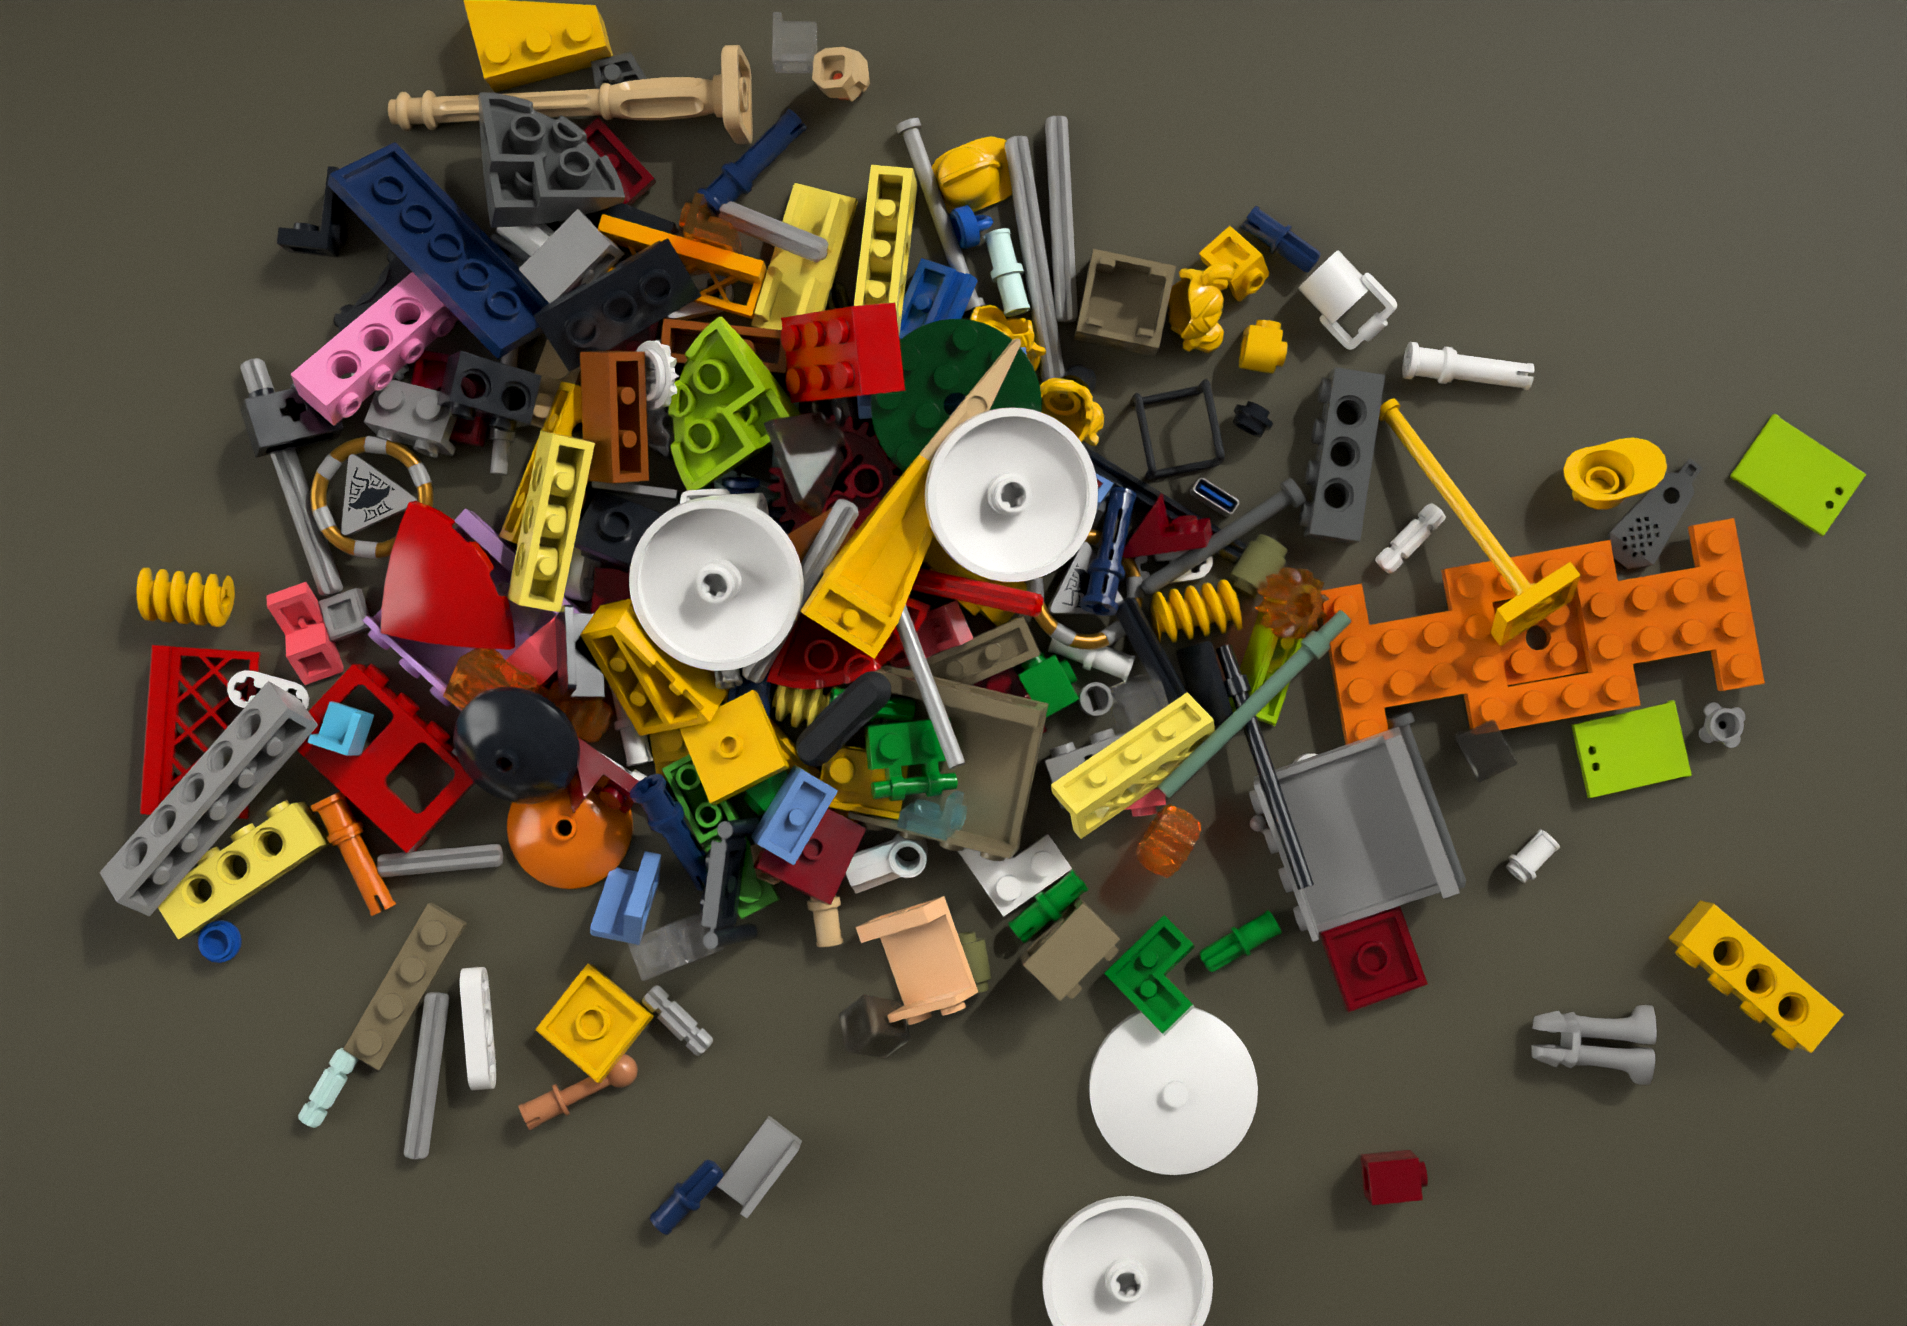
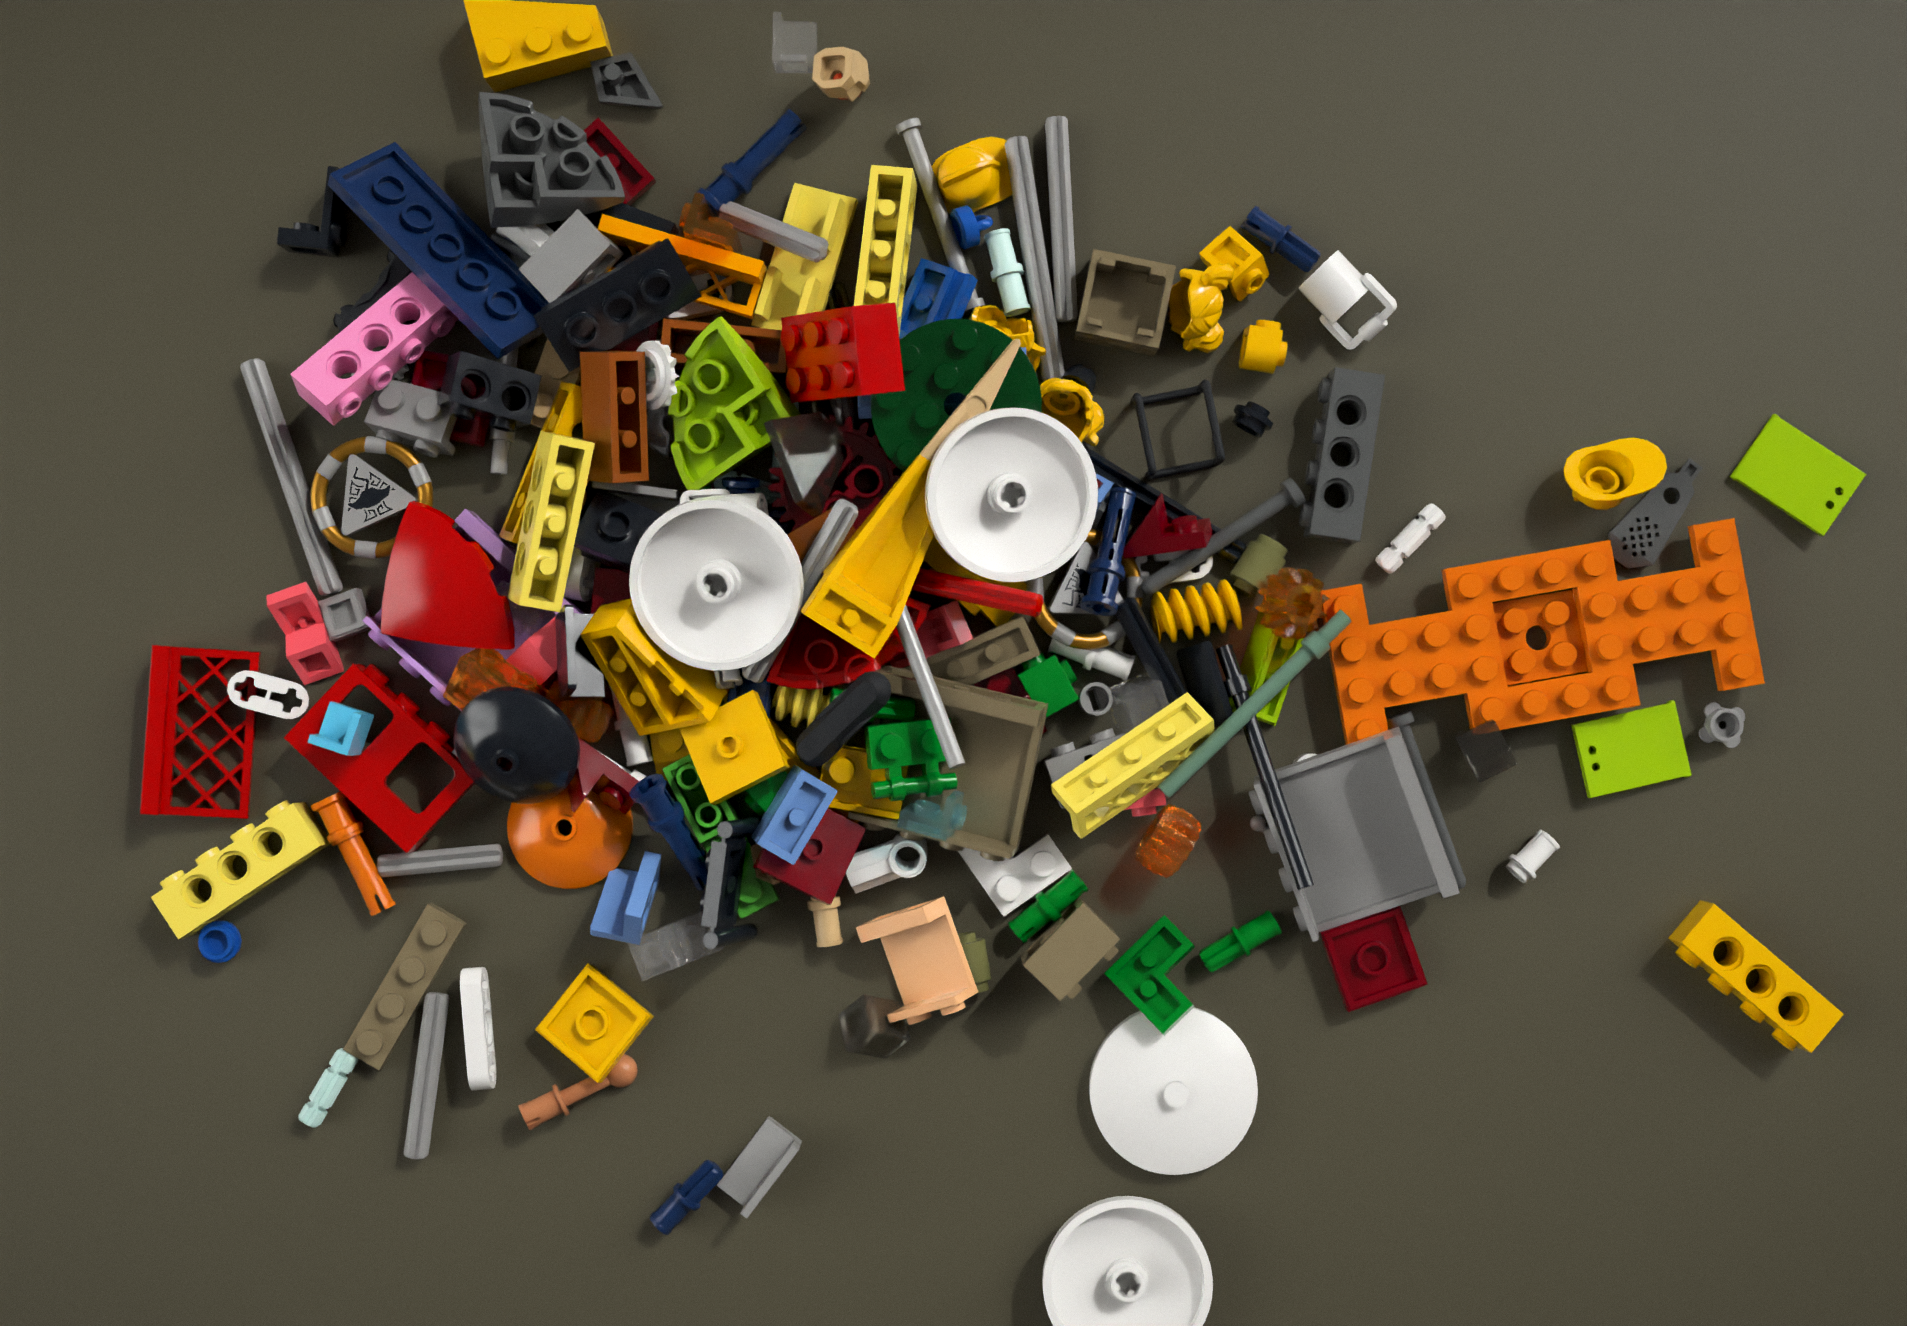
(184, 600): yellow piece -> none
(208, 799): light grey brick -> none
(276, 433): black brick -> none
(644, 99): tan piece -> none
(677, 1020): light grey axle -> none
(1214, 497): flat silver piece -> none
(1393, 1177): dark red brick -> none
(1449, 365): white pin -> none
(1531, 601): yellow tile -> none
(1638, 1028): light grey piece -> none

